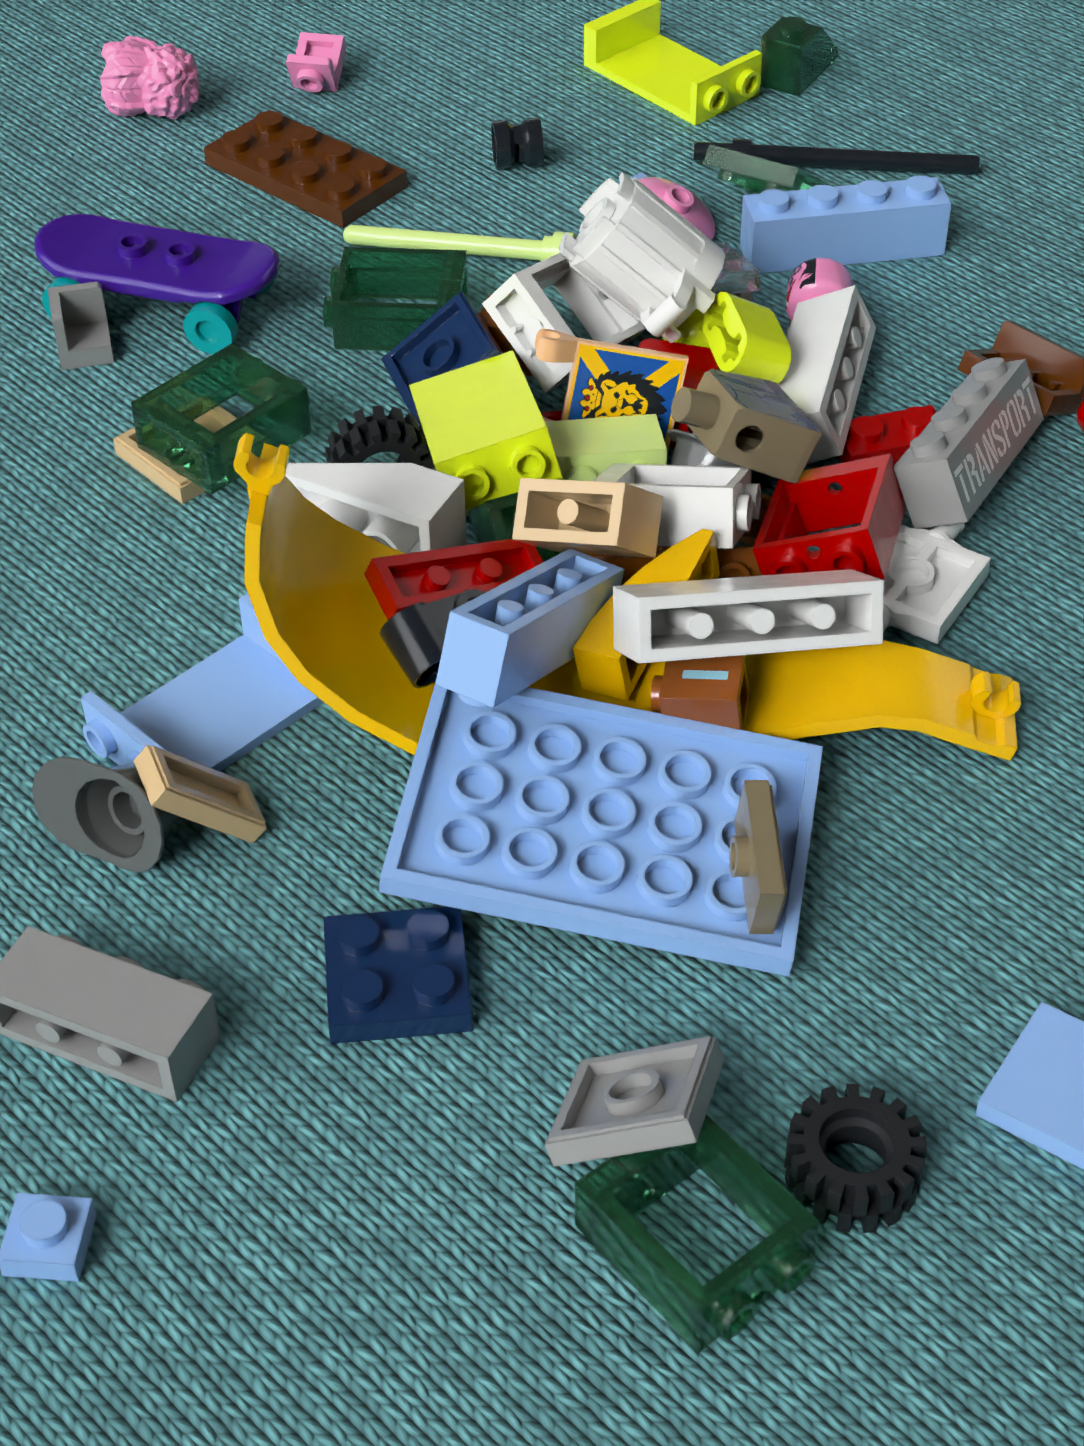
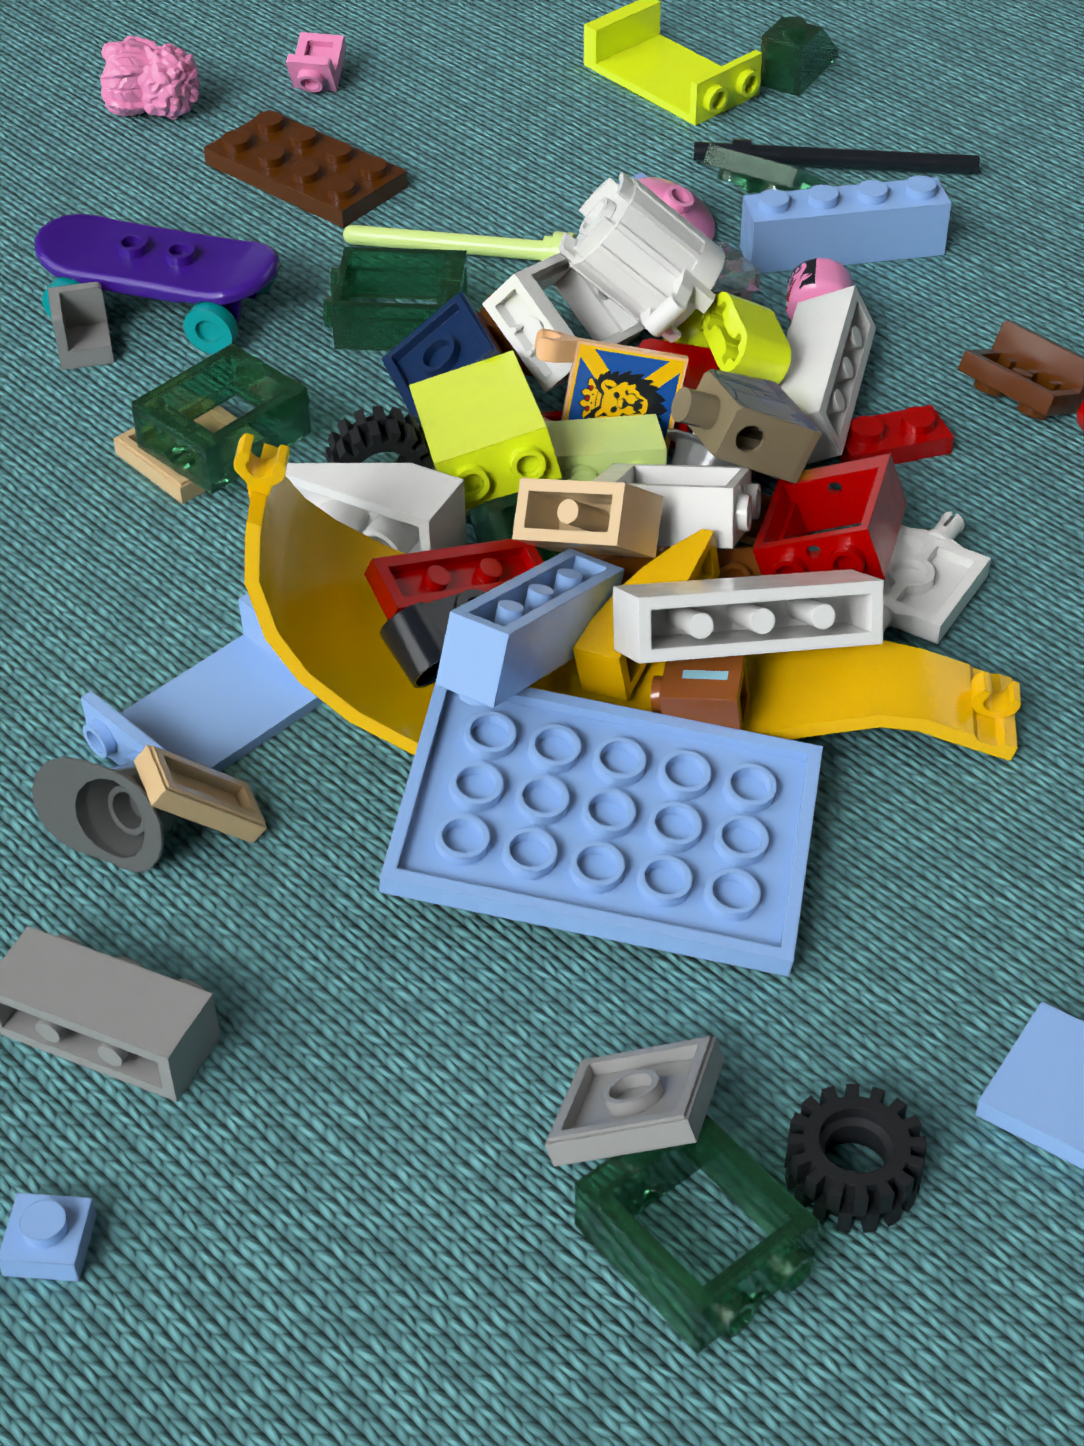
(396, 974): dark blue plate -> none
(517, 143): black wheel -> none
(758, 858): dark tan plate -> none
(969, 443): light grey brick -> none

